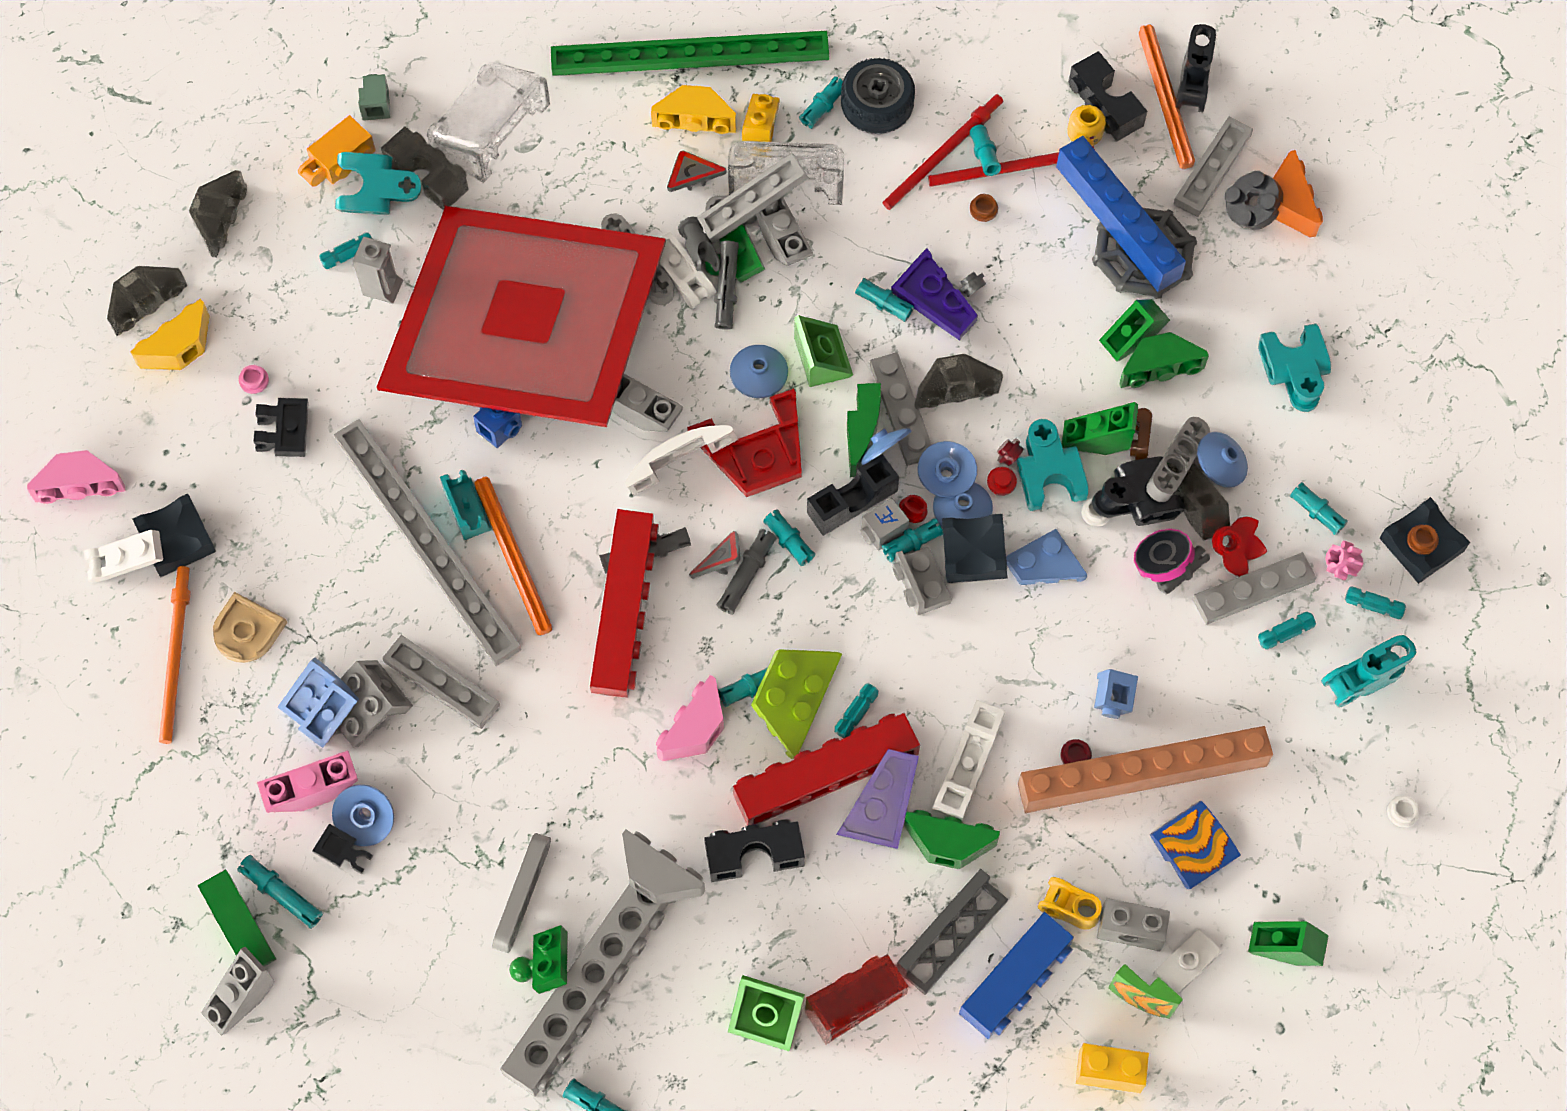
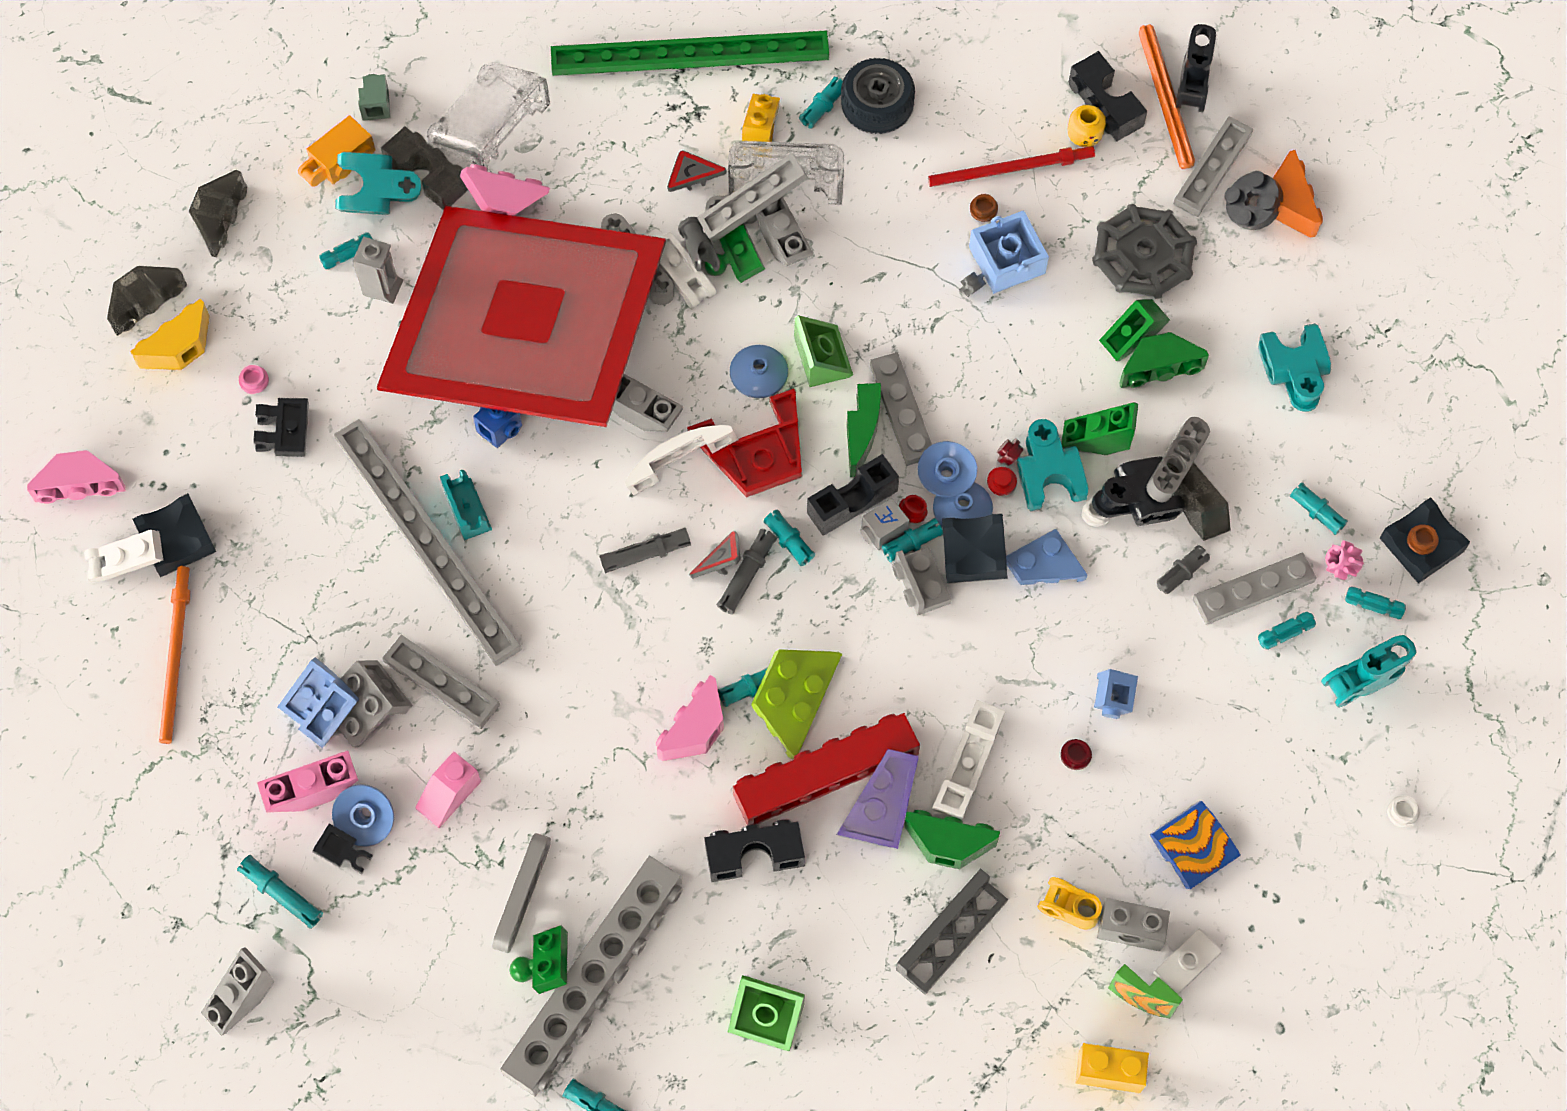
(235, 917): green slope -> none
(246, 629): tan tile -> none
(448, 789): none -> bright pink slope
(500, 191): none -> bright pink slope
(513, 556): orange axle -> none
(622, 603): red brick -> none
(657, 873): light grey slope -> none
(694, 110): yellow slope -> none
(724, 313): dark grey pin -> none
(855, 997): clear red wedge -> none
(856, 710): teal axle -> none
(882, 442): medium blue dish -> none
(884, 299): teal pin -> none
(934, 296): dark purple wing -> none
(956, 380): clear smoke slope -> none
(978, 117): red bar -> none
(985, 150): teal pin -> none
(1008, 251): none -> light blue brick
(1016, 976): blue brick -> none
(1120, 213): blue brick -> none
(1140, 447): reddish brown plate -> none
(1144, 769): nougat brick -> none
(1164, 555): tile -> none
(1222, 459): medium blue dish -> none
(1241, 546): red plate -> none
(1289, 942): green slope -> none

